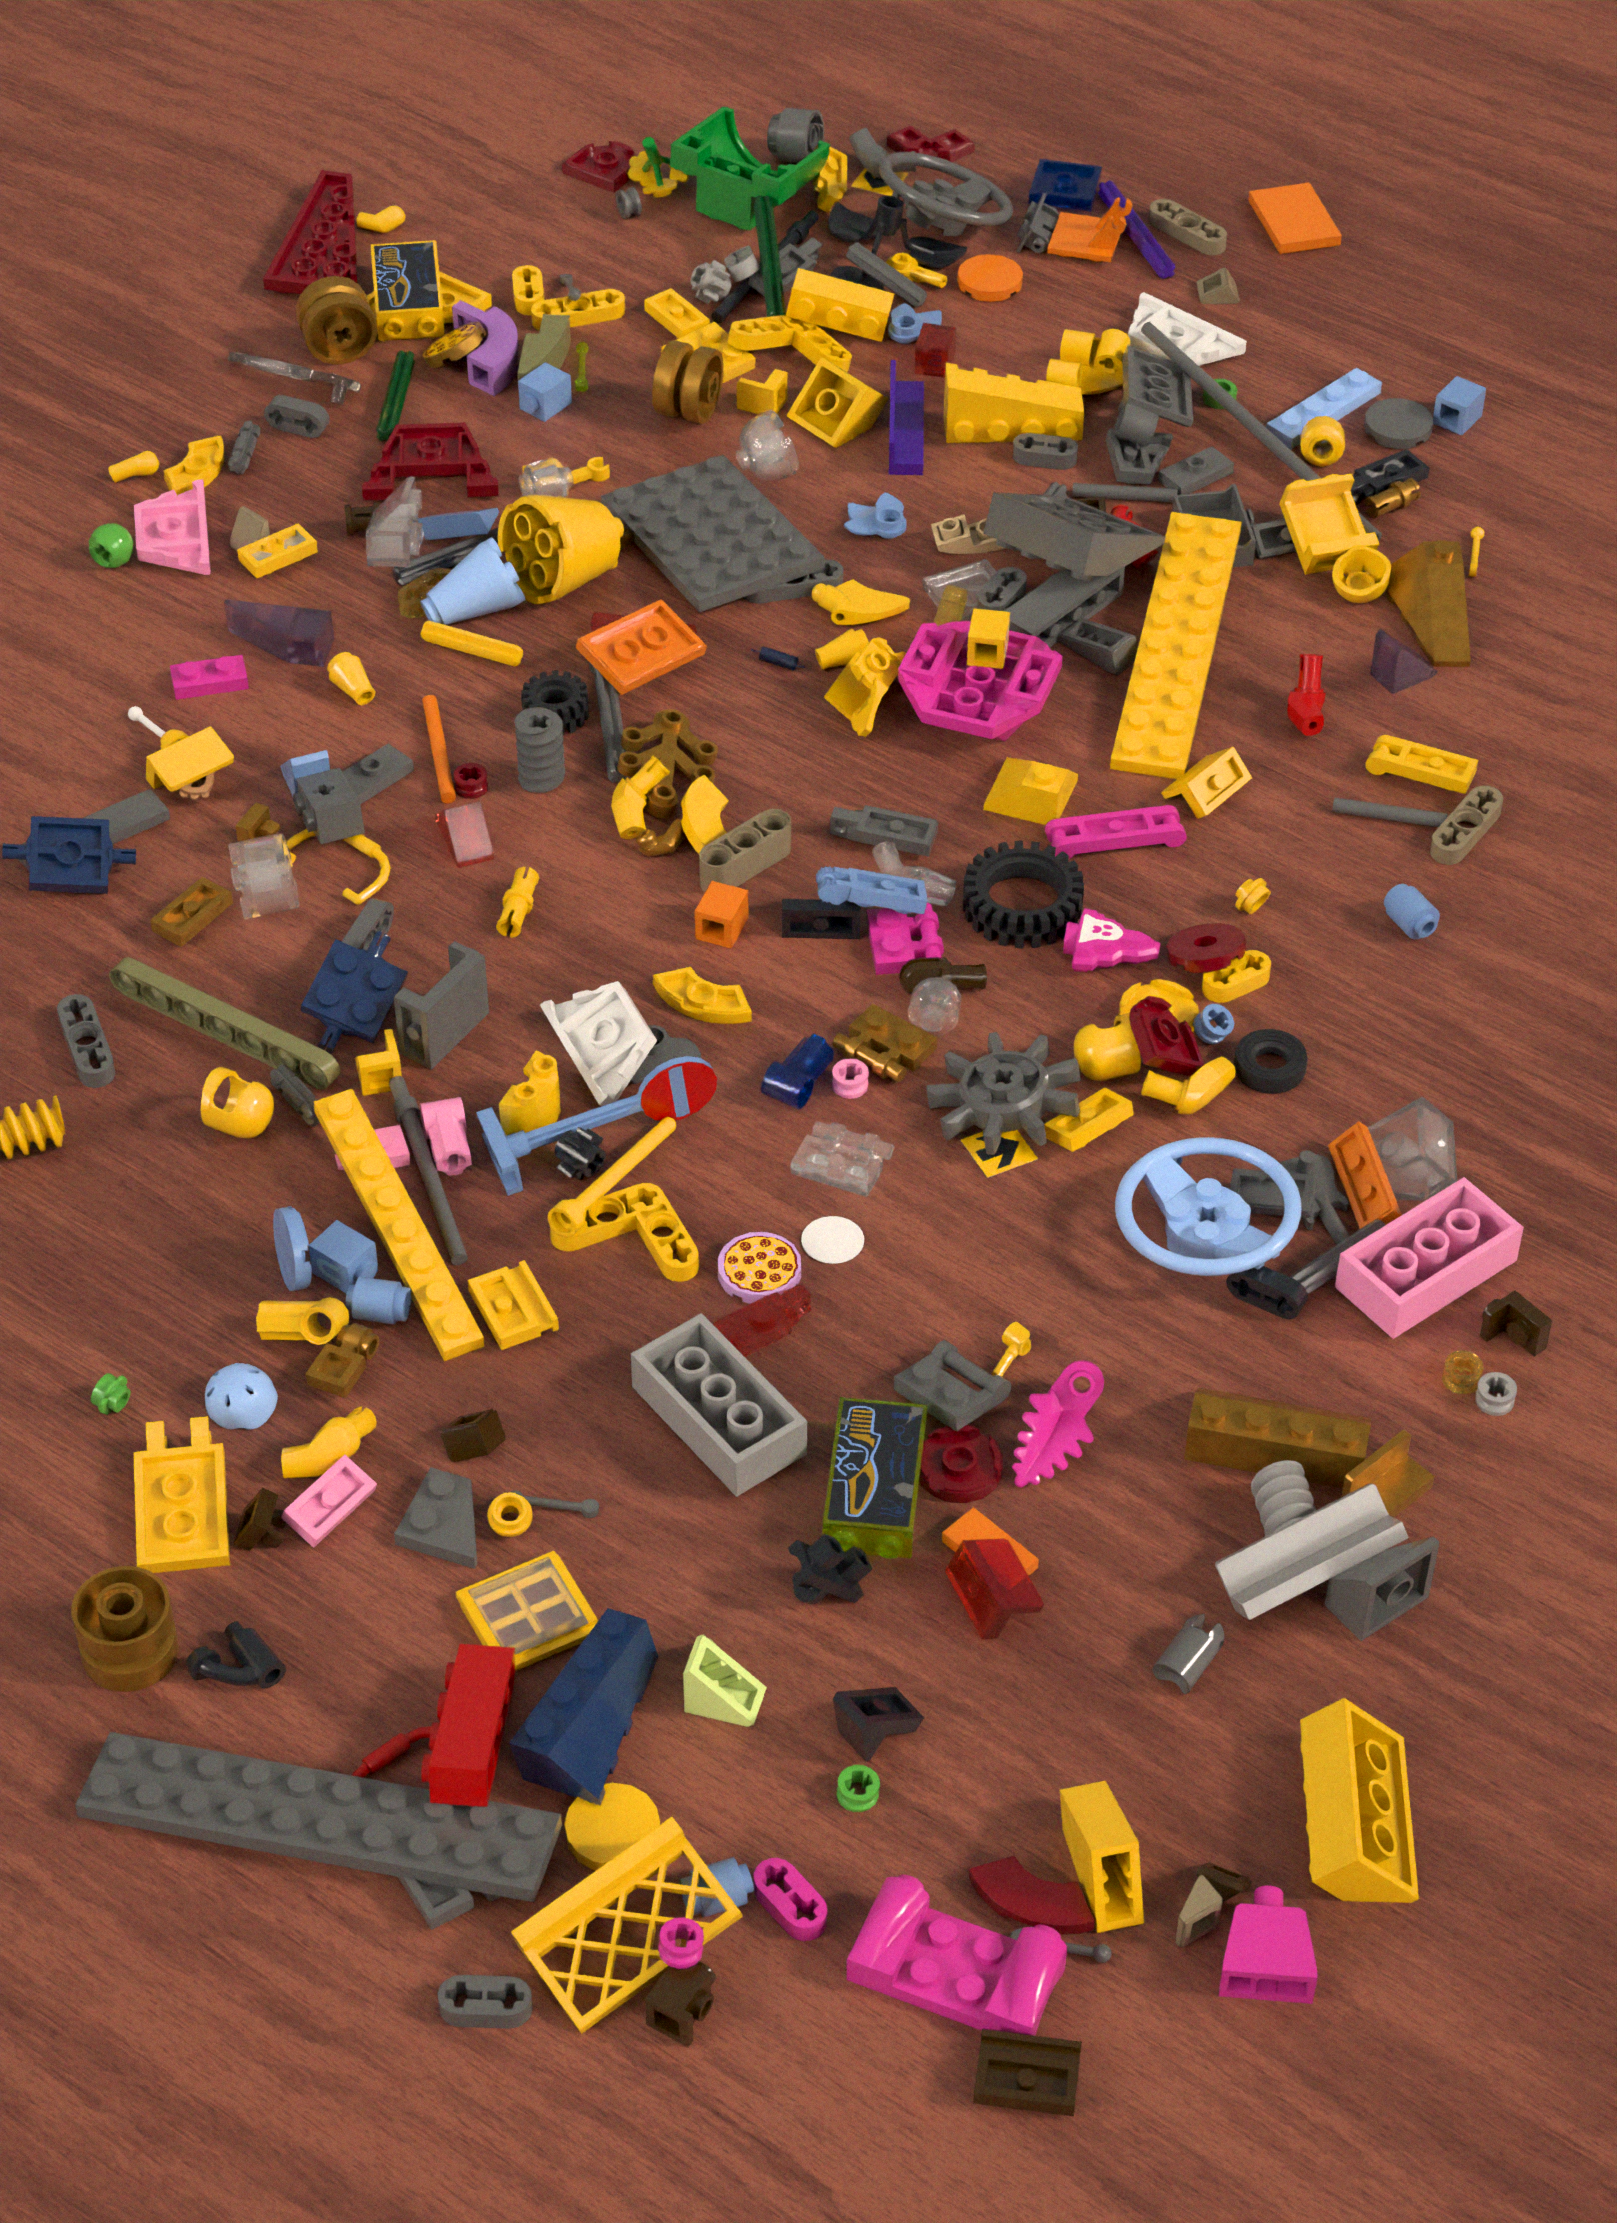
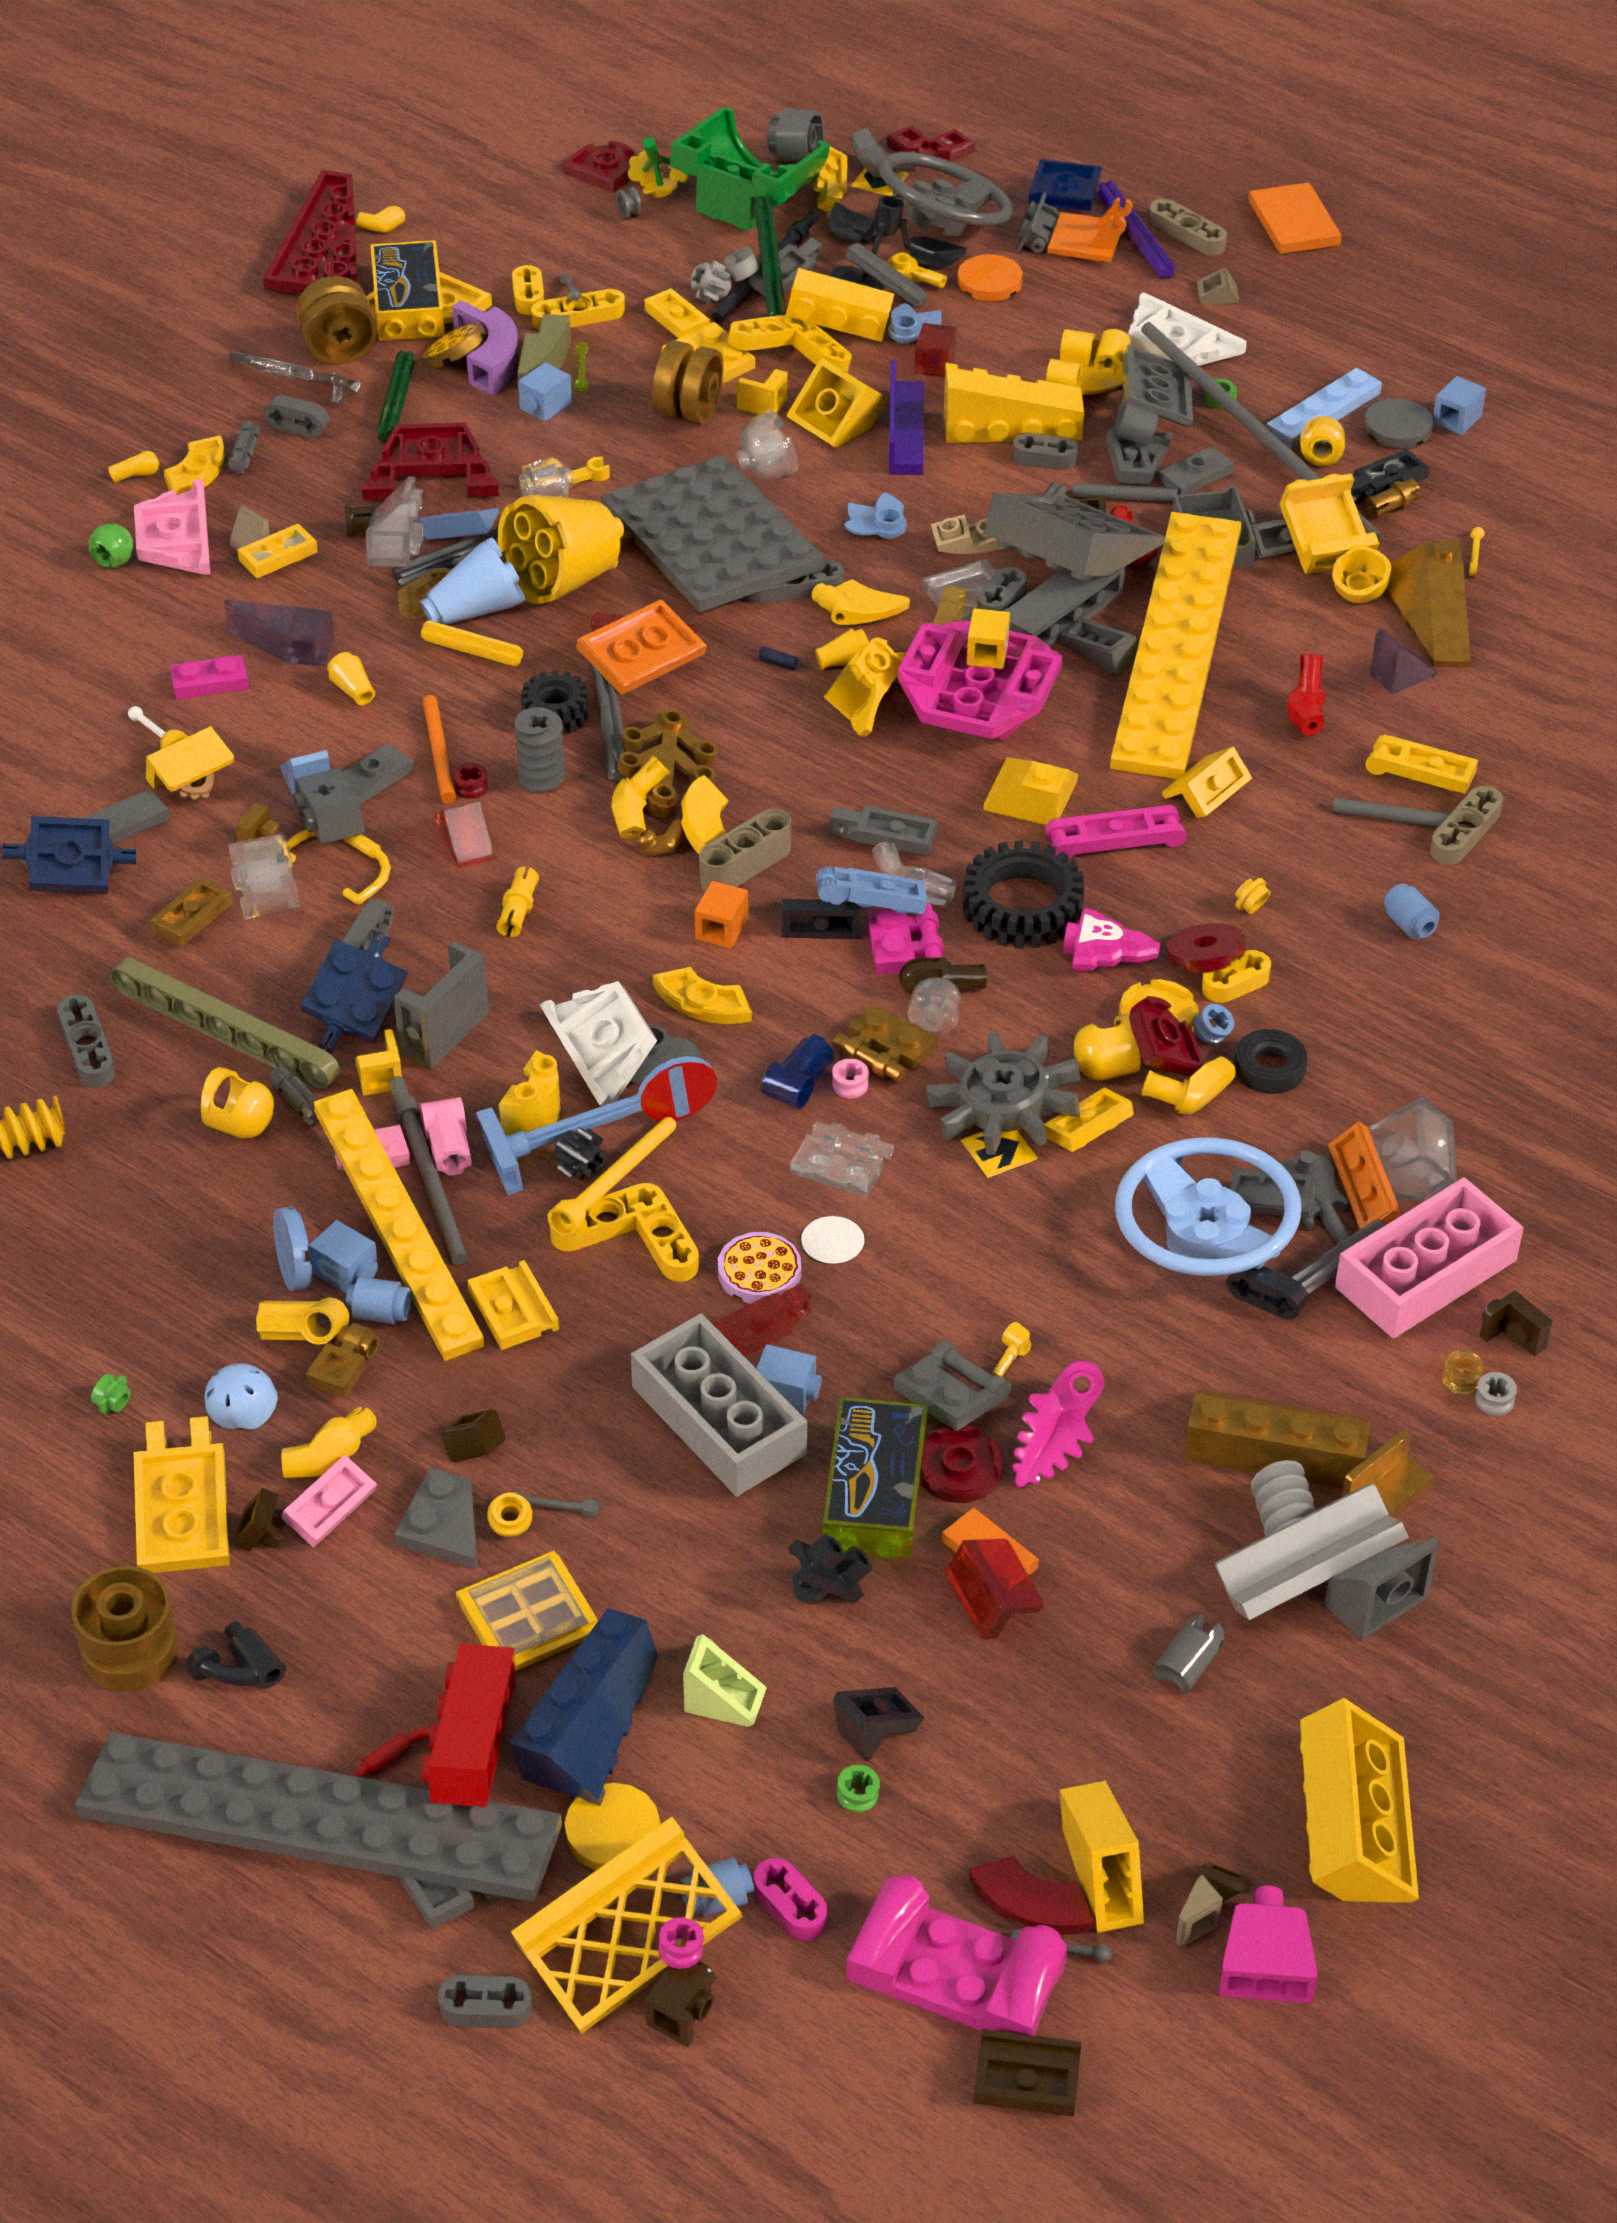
(791, 1375): none -> medium blue brick

